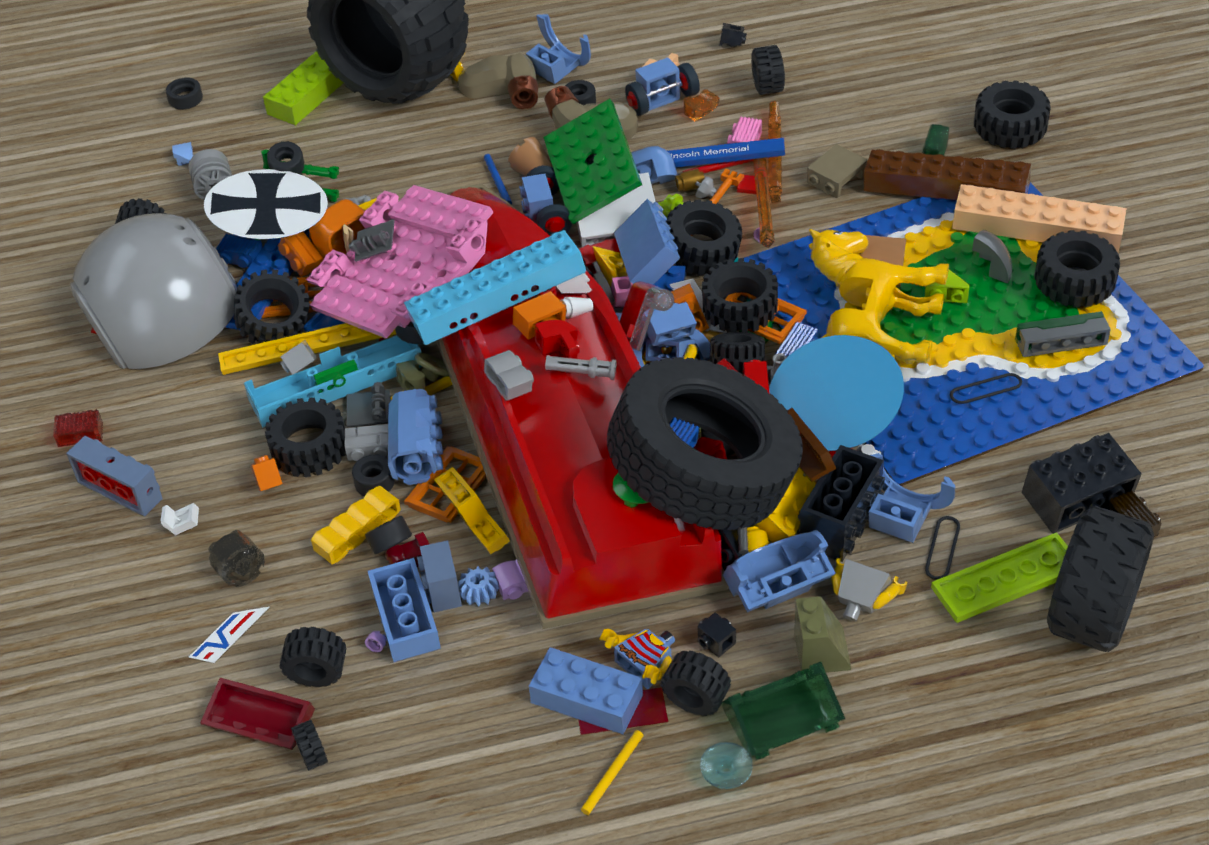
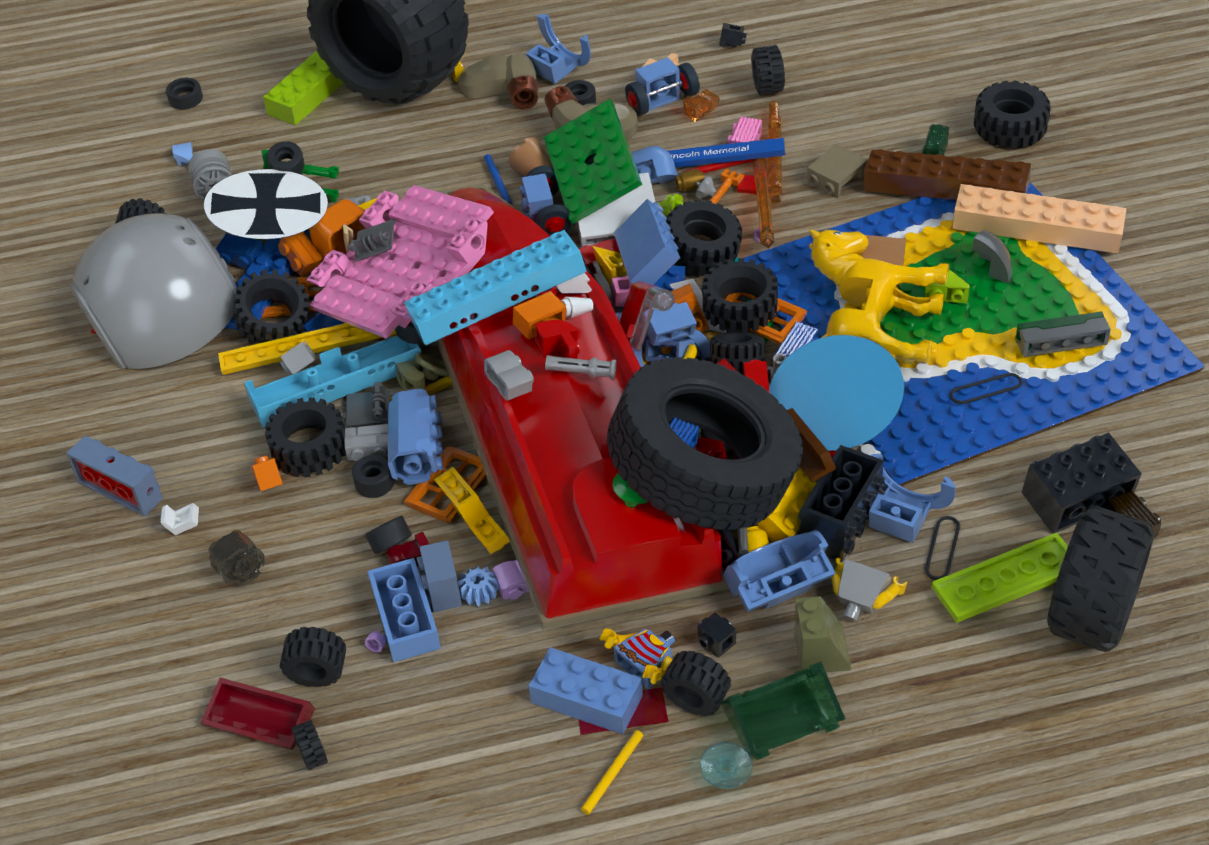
(73, 427): clear red brick -> none
(226, 635): white sticker -> none
(334, 374): green plate -> none
(349, 528): yellow brick -> none
(1071, 285): black tyre -> none

